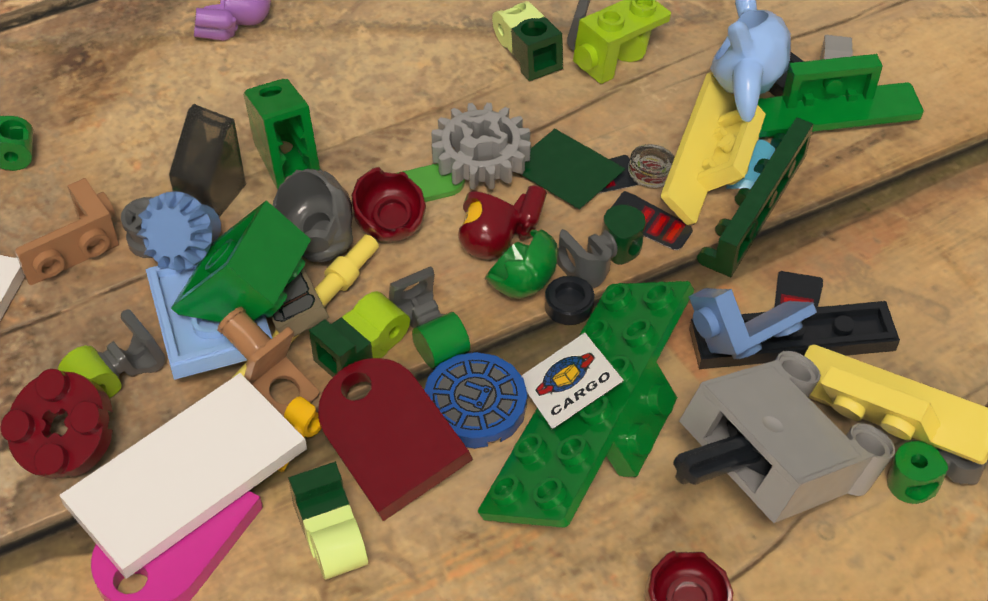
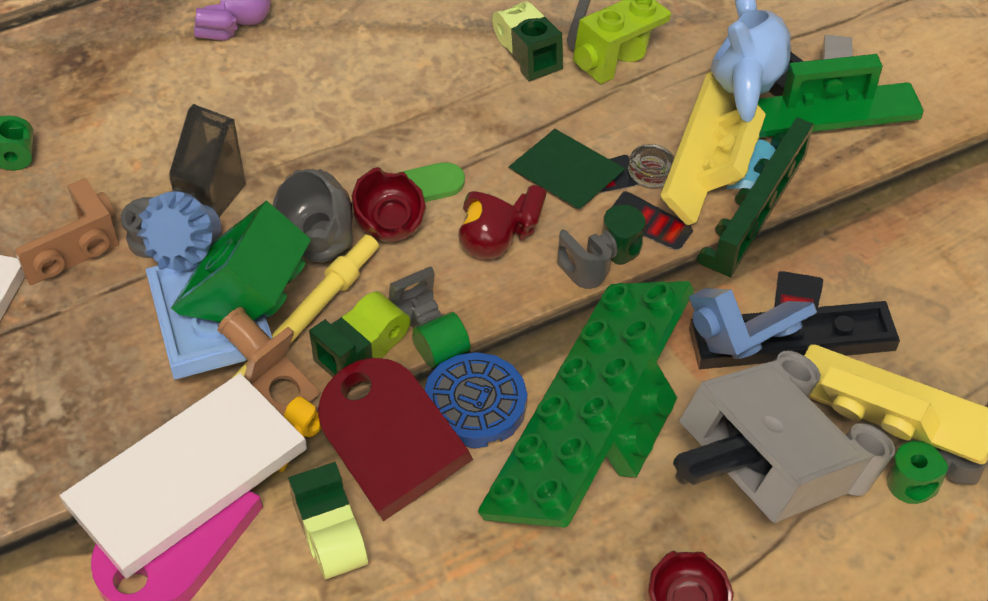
(30, 421): dark red plate -> none
(104, 368): leg -> none
(280, 115): green torso -> none
(301, 308): tile -> none
(481, 145): light grey gear -> none
(525, 268): green hair -> none
(569, 300): black tile -> none
(570, 380): white sticker -> none

